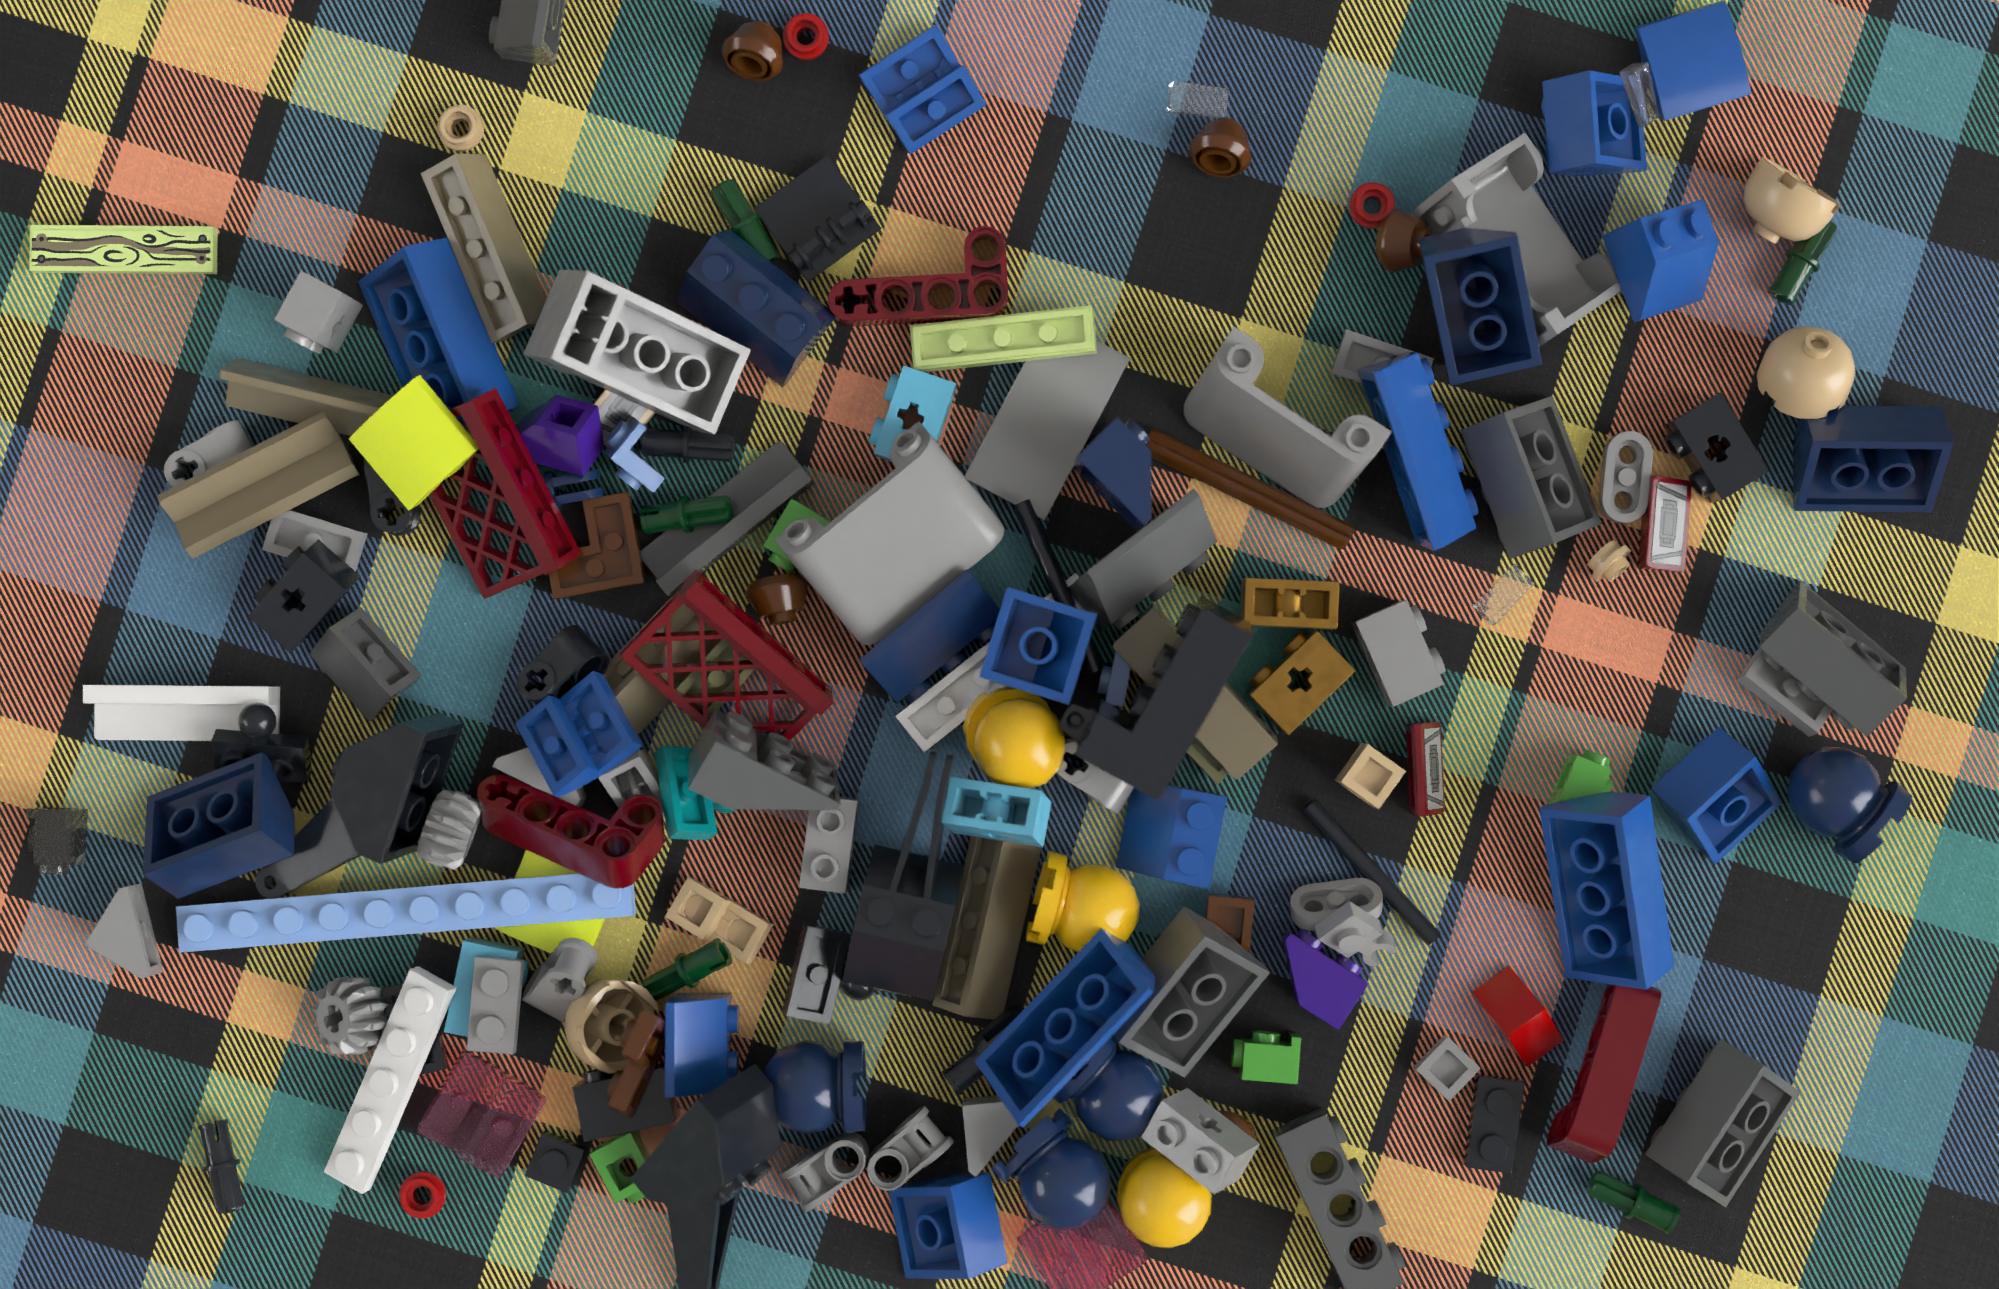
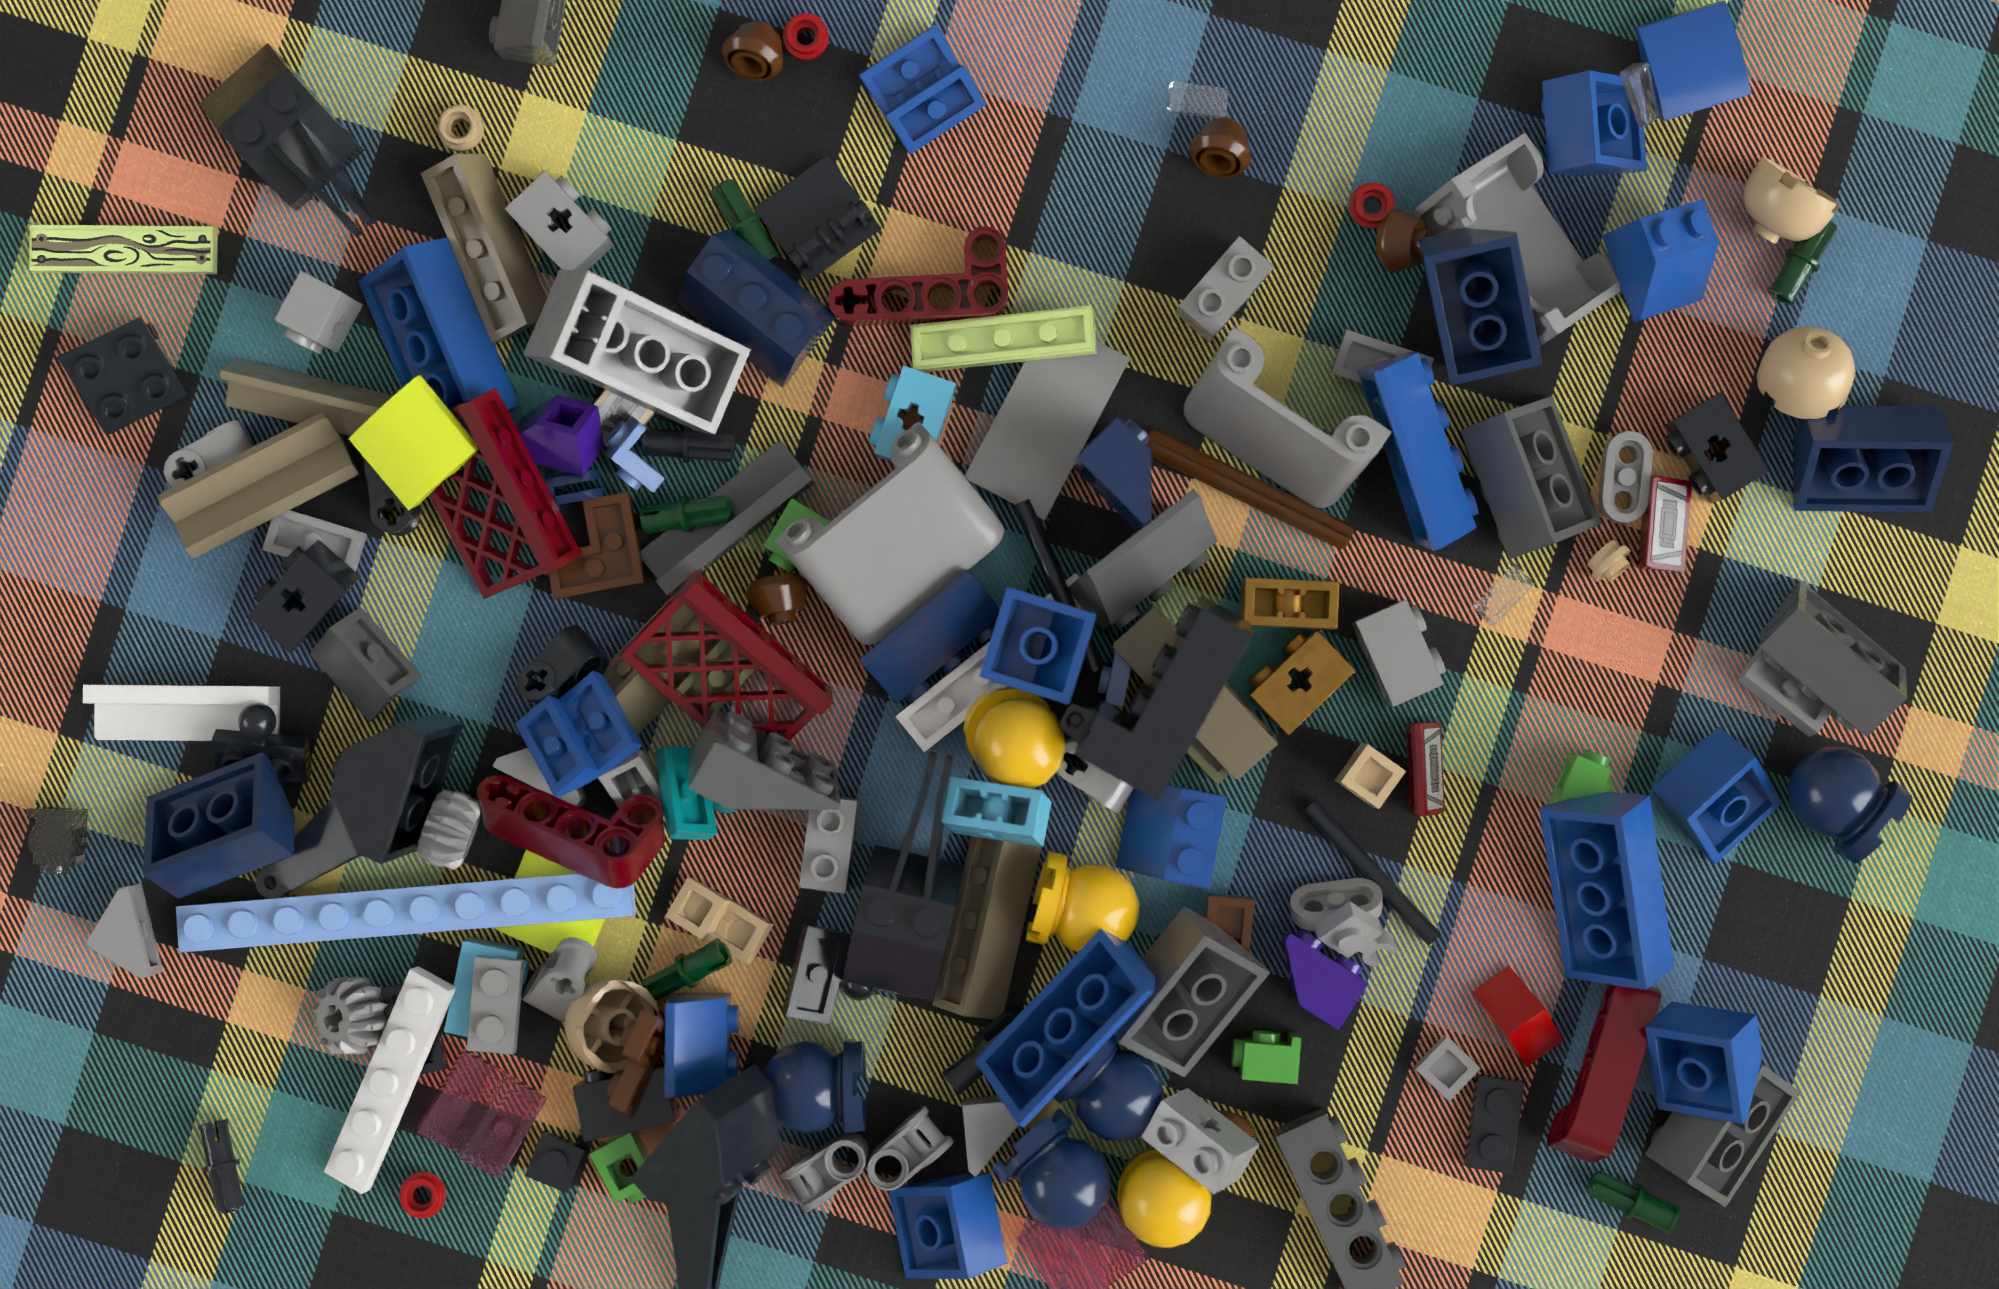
(123, 375): none -> black hinge
(286, 134): none -> black slope
(546, 201): none -> light grey brick
(1224, 289): none -> light grey brick
(1704, 1060): none -> blue slope

